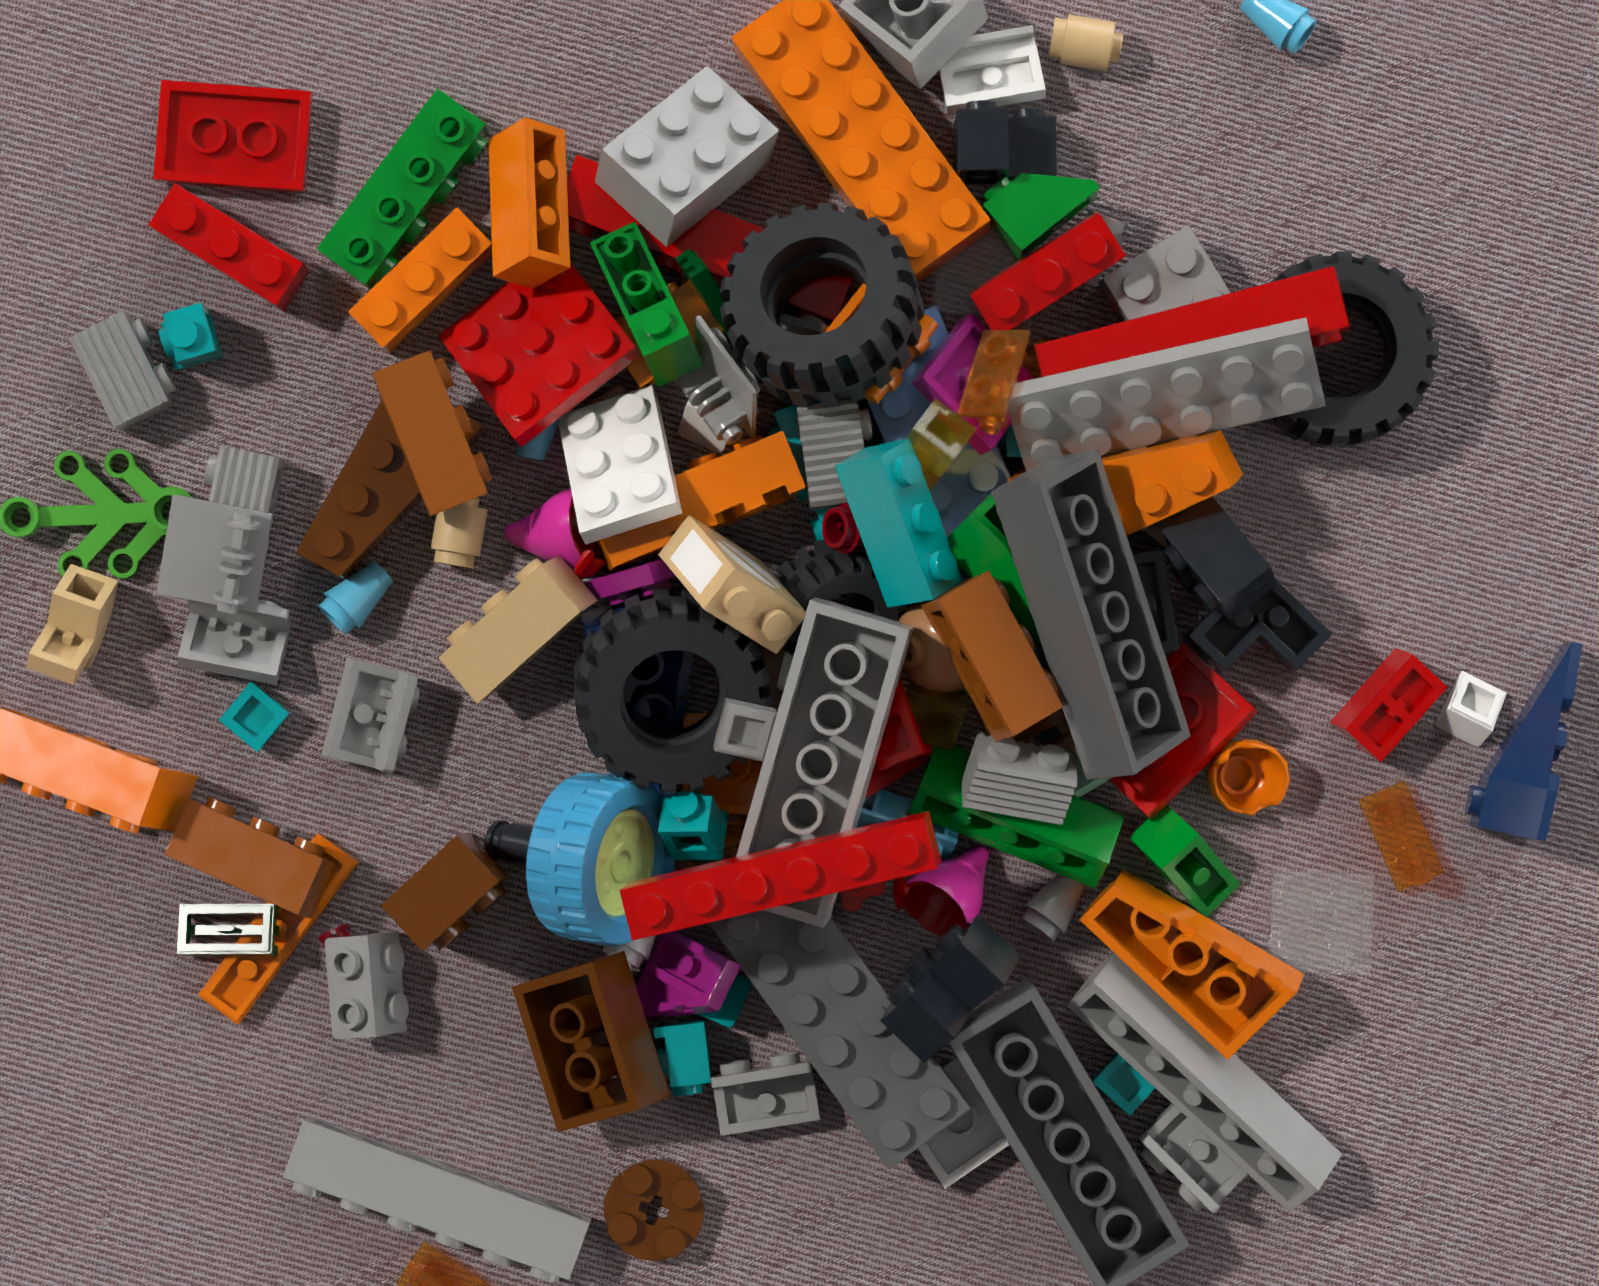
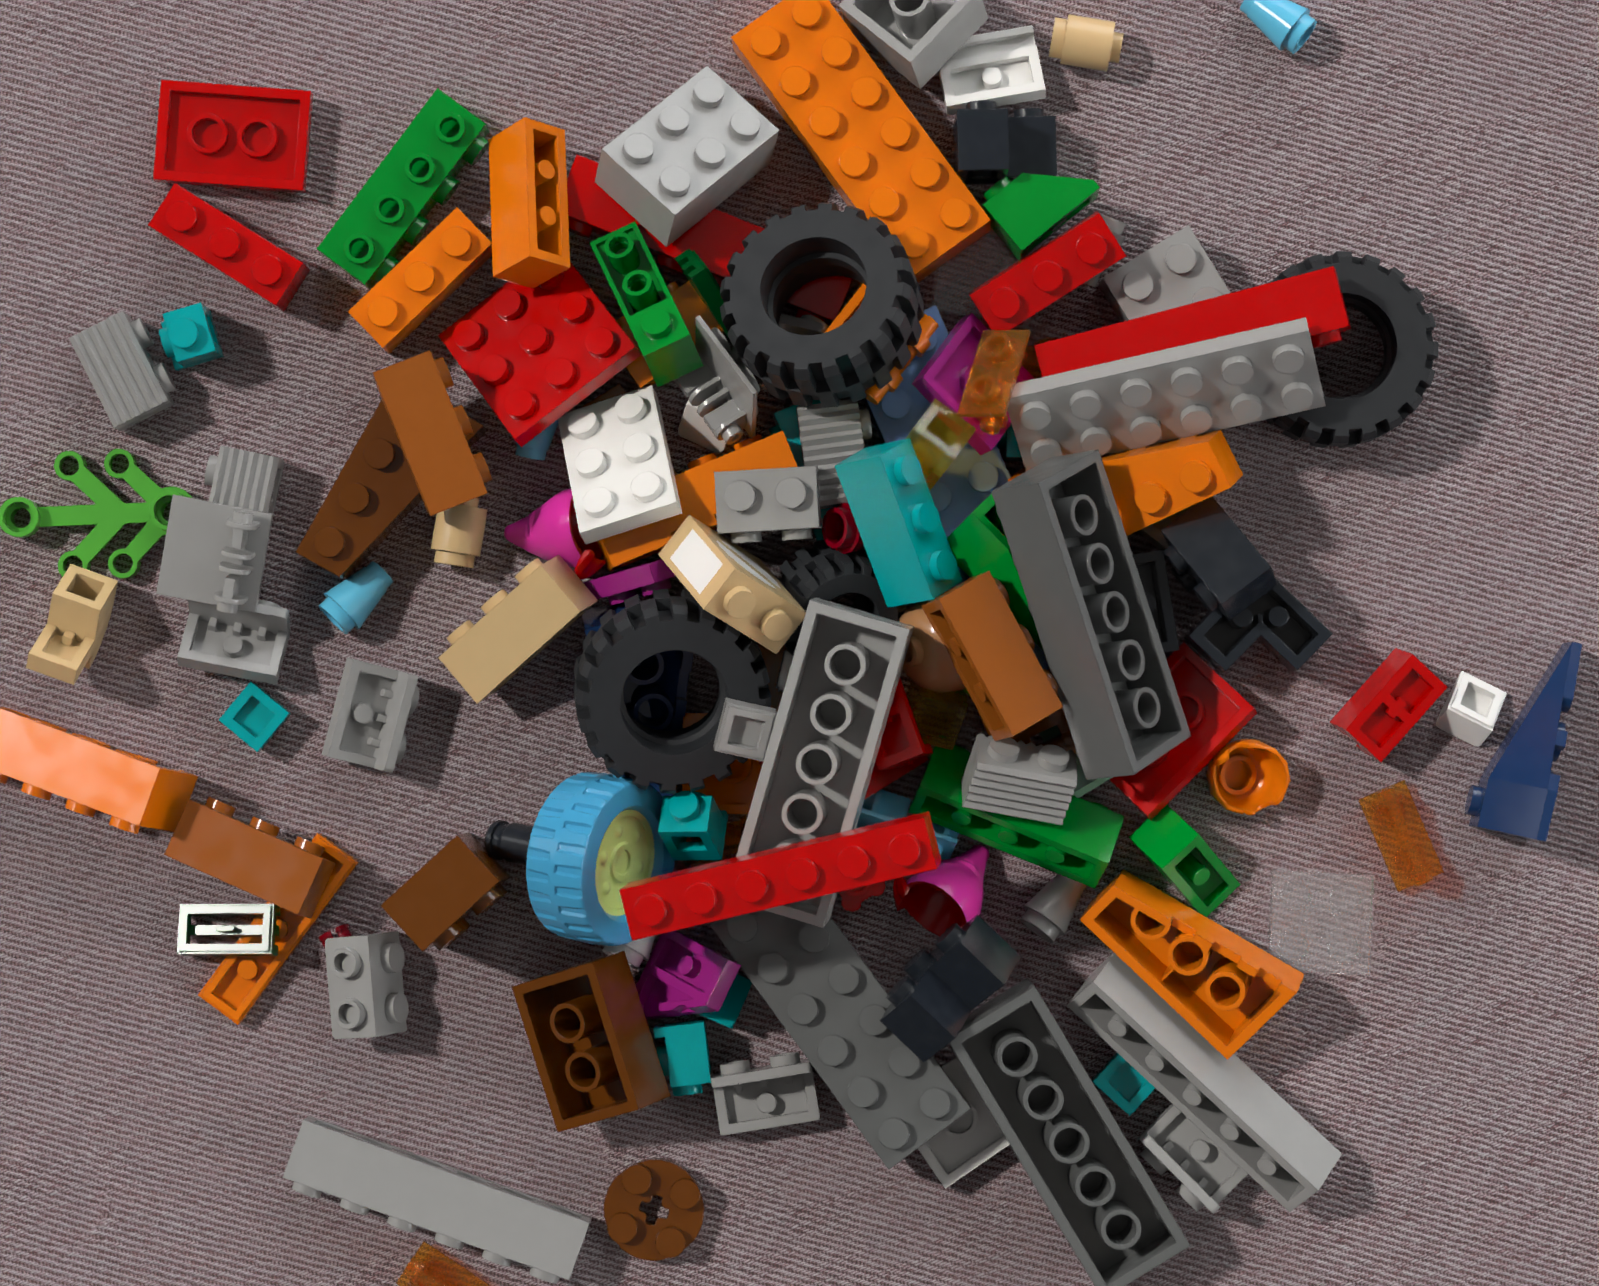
(768, 502): none -> light grey bracket

